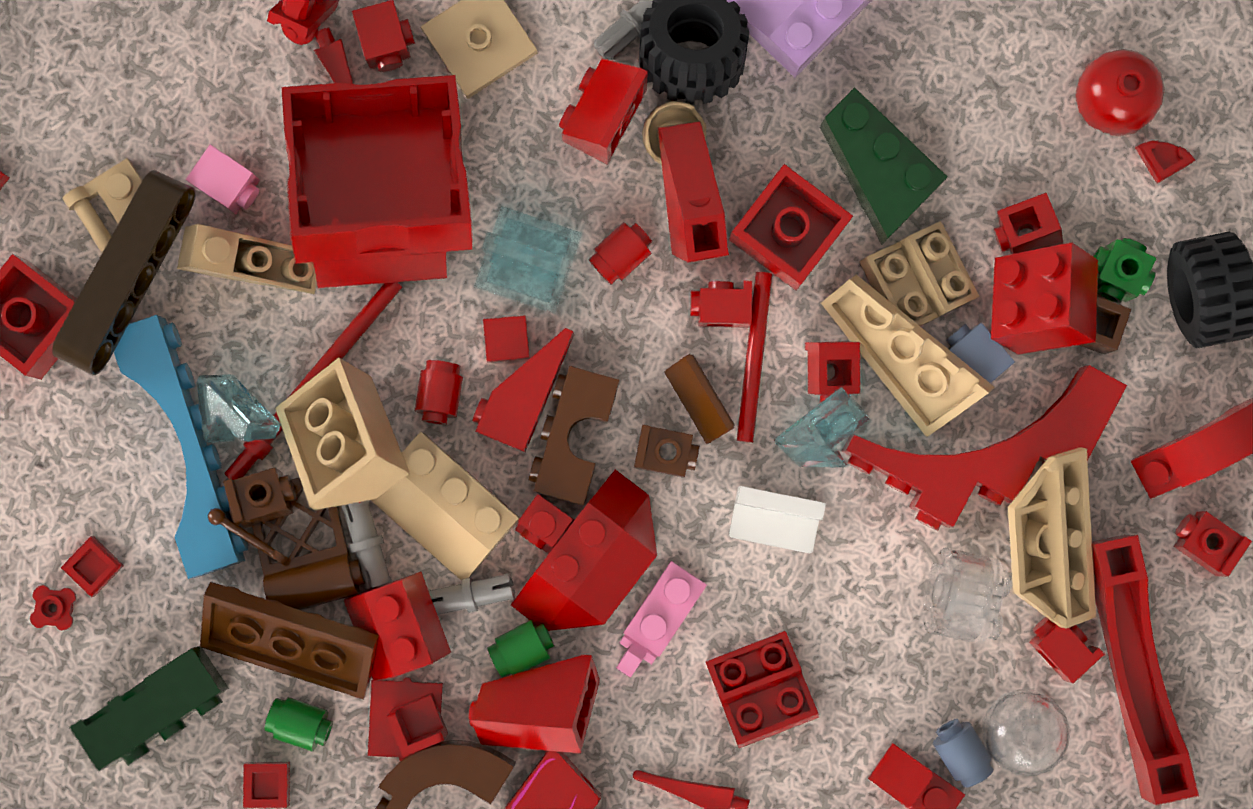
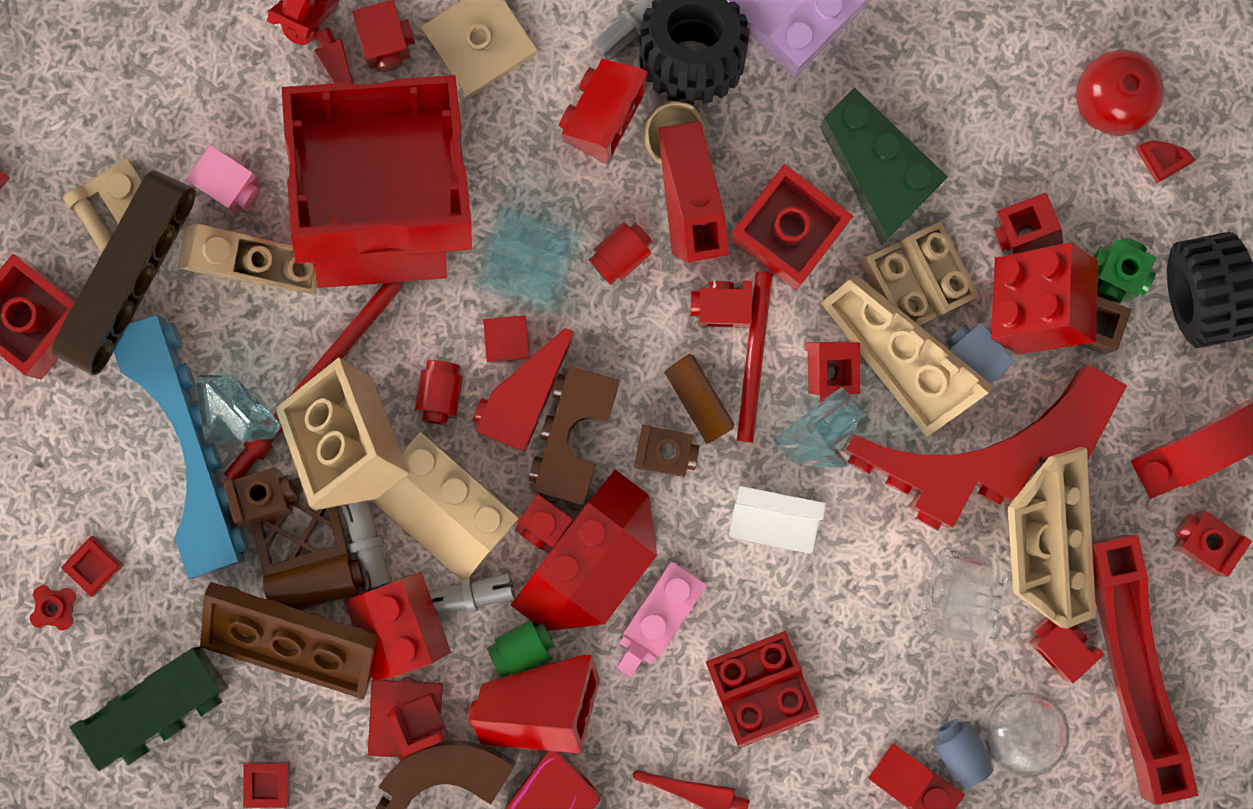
(217, 517): reddish brown hinge -> none
(298, 723): green brick -> none

